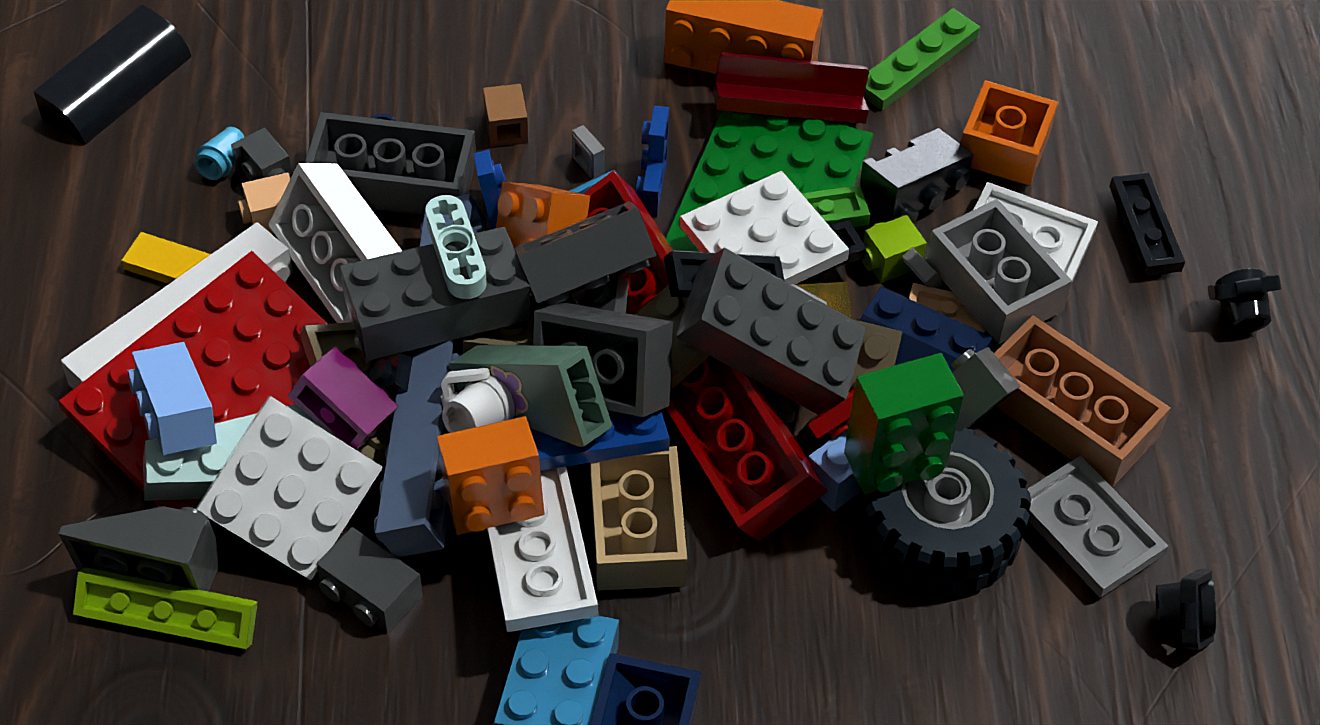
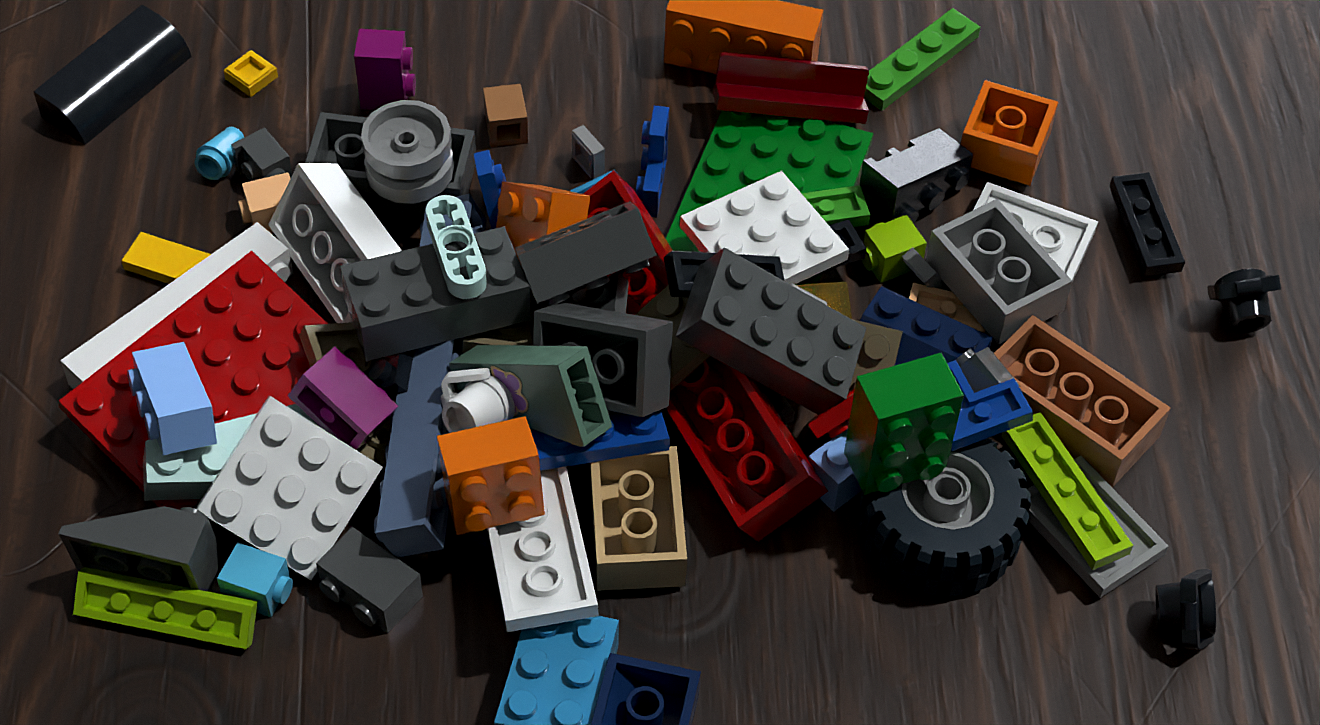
(250, 73): none -> yellow tile
(256, 577): none -> medium azure brick
(383, 68): none -> magenta brick
(407, 151): none -> light grey wheel
(988, 410): none -> blue plate
(1068, 492): none -> lime plate

